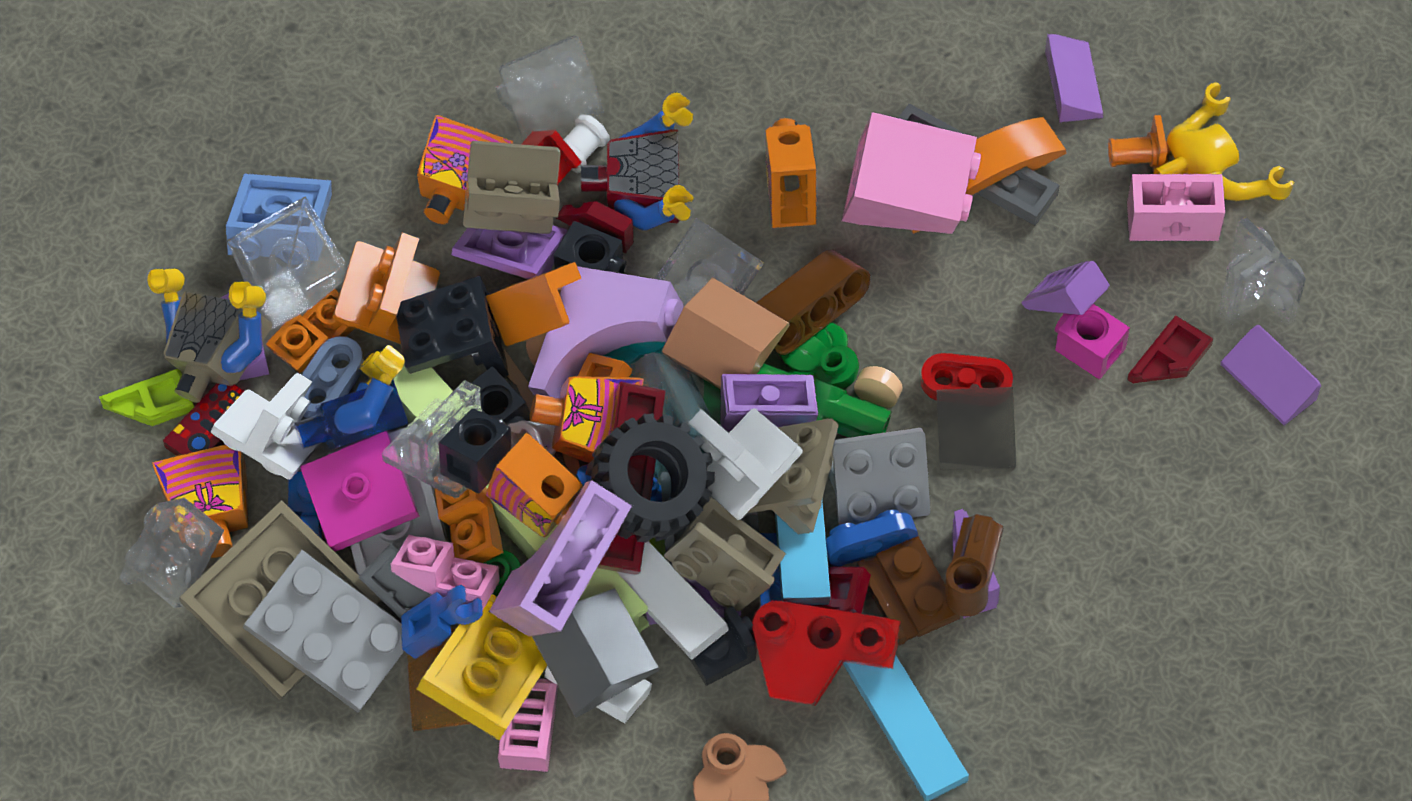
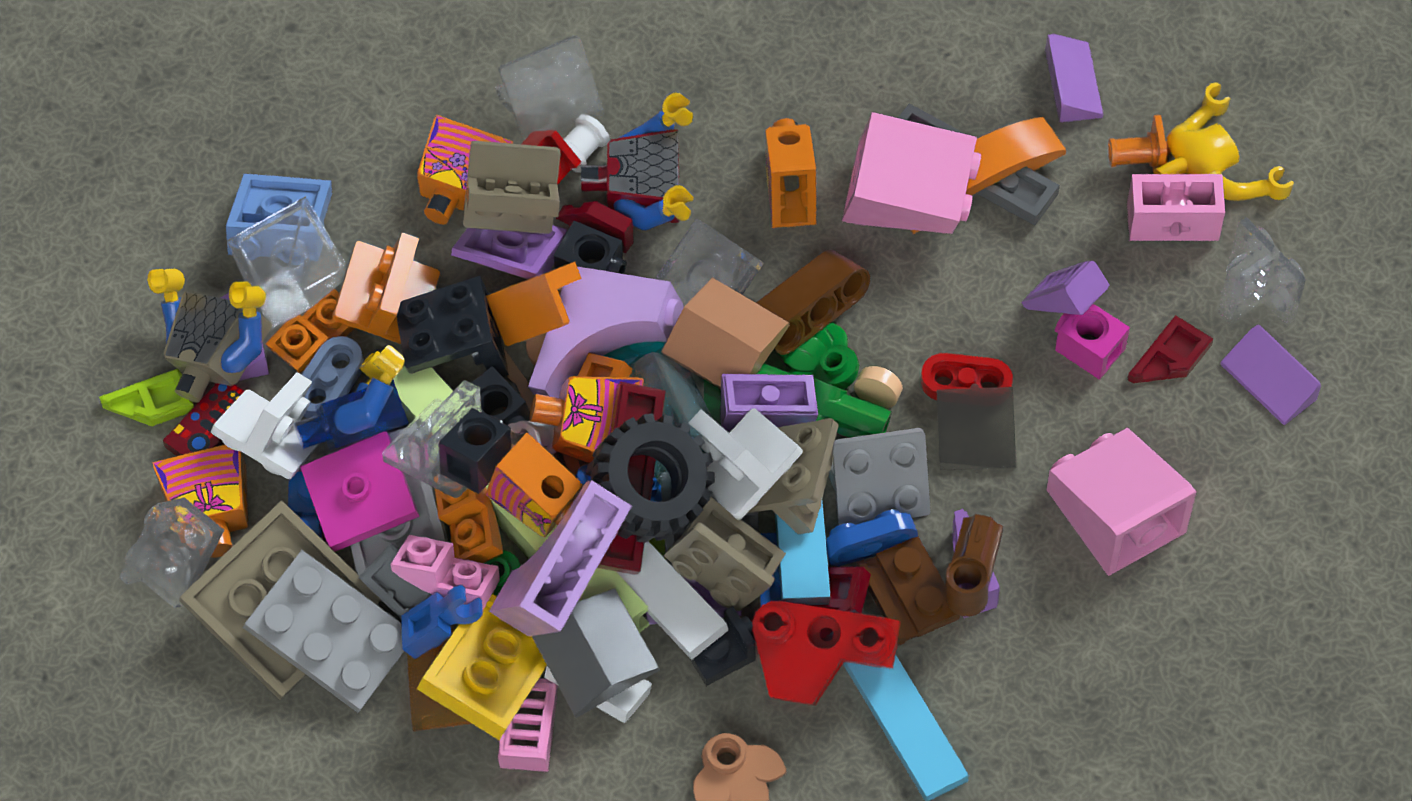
(1121, 498): none -> bright pink slope

